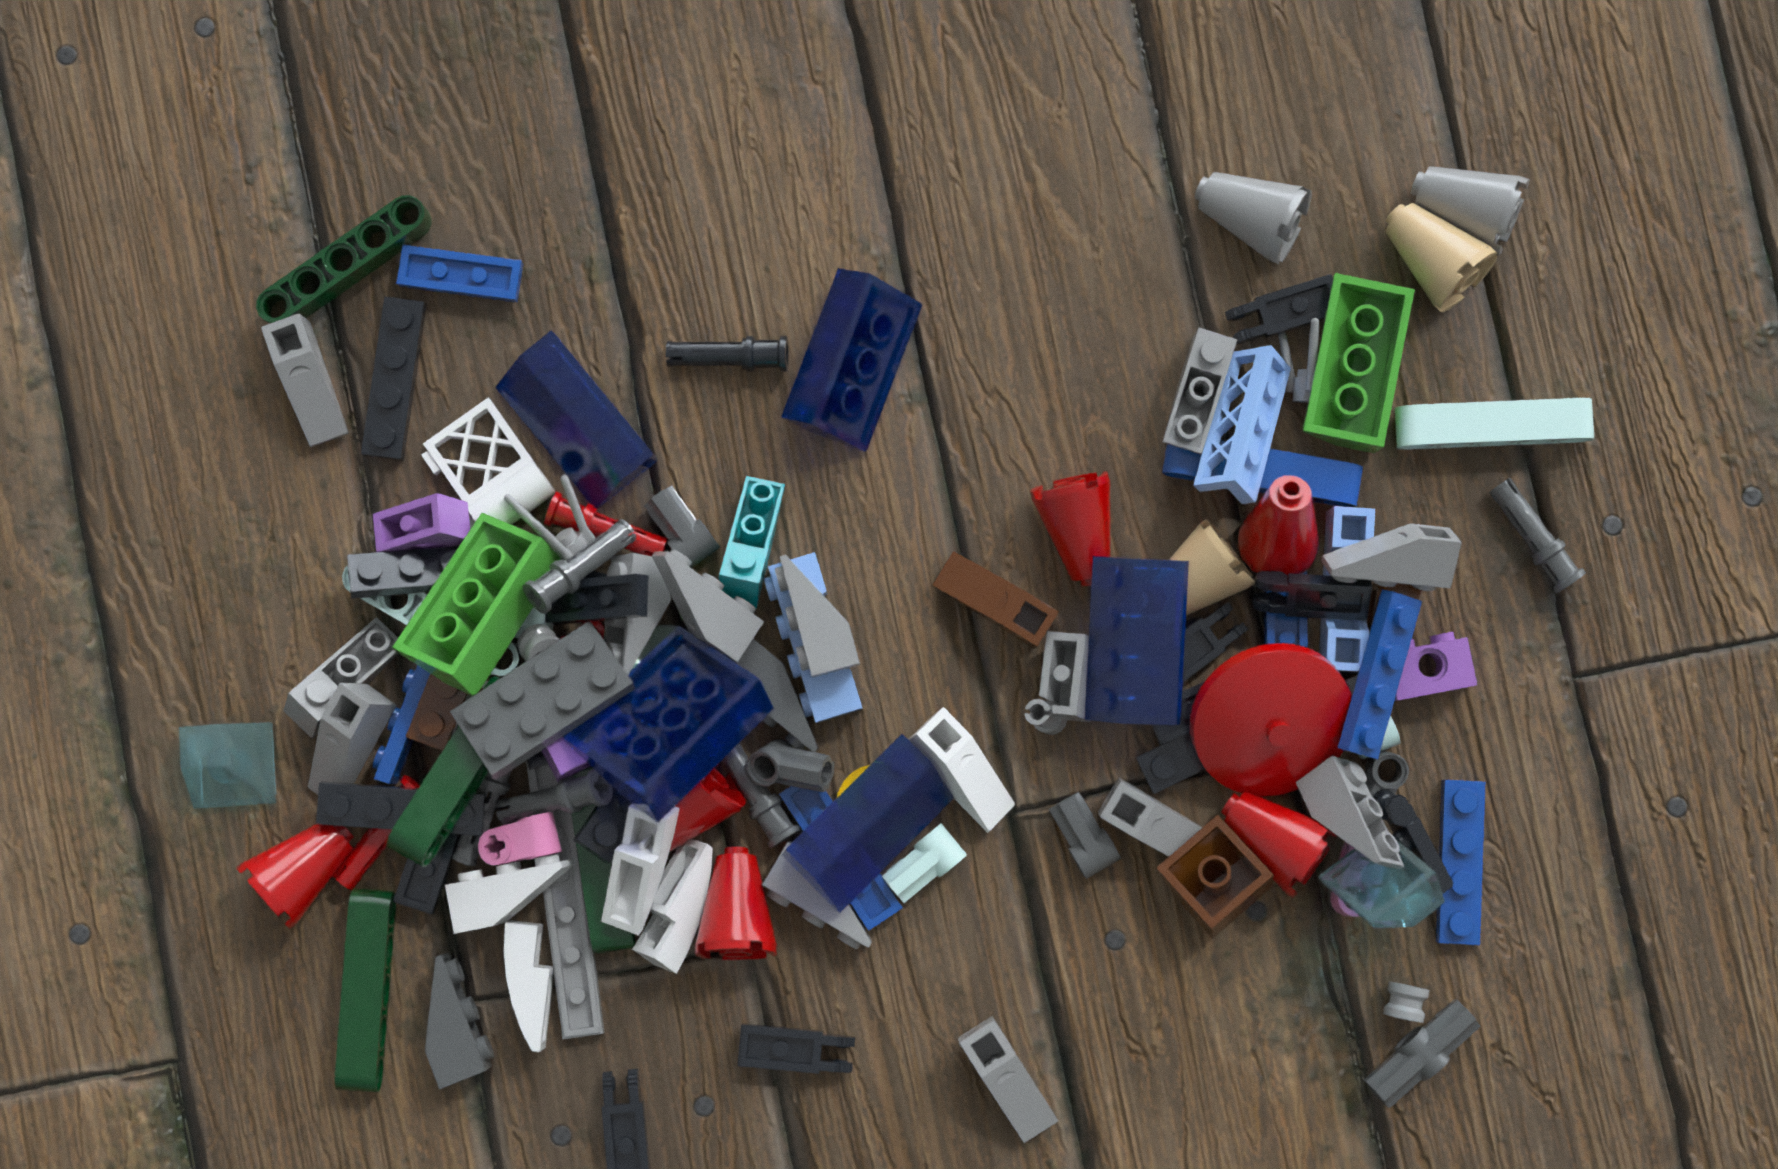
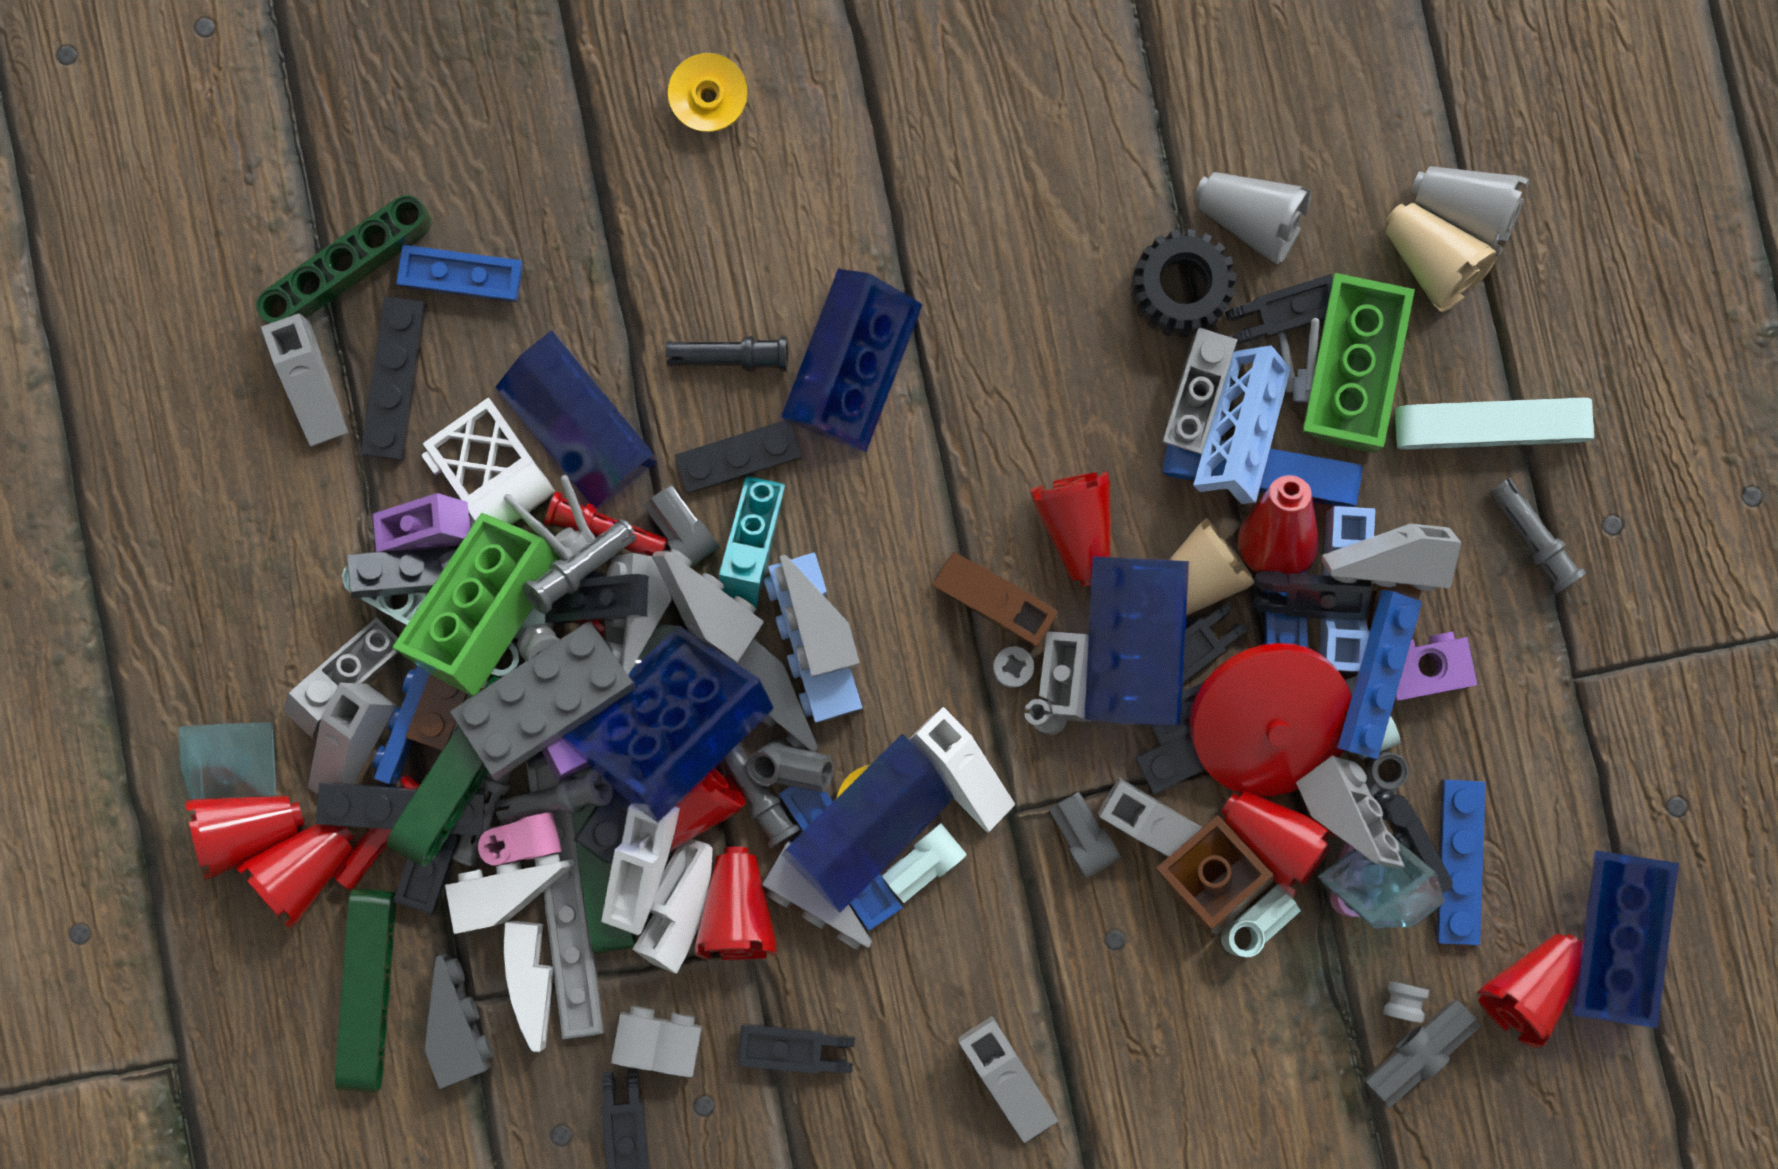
(239, 828): none -> red cone
(657, 1042): none -> light grey brick
(703, 74): none -> yellow dish
(738, 456): none -> black plate
(1011, 668): none -> light grey wheel
(1187, 250): none -> black tyre
(1262, 919): none -> light aqua piece
(1534, 989): none -> red cone
(1626, 939): none -> clear blue slope

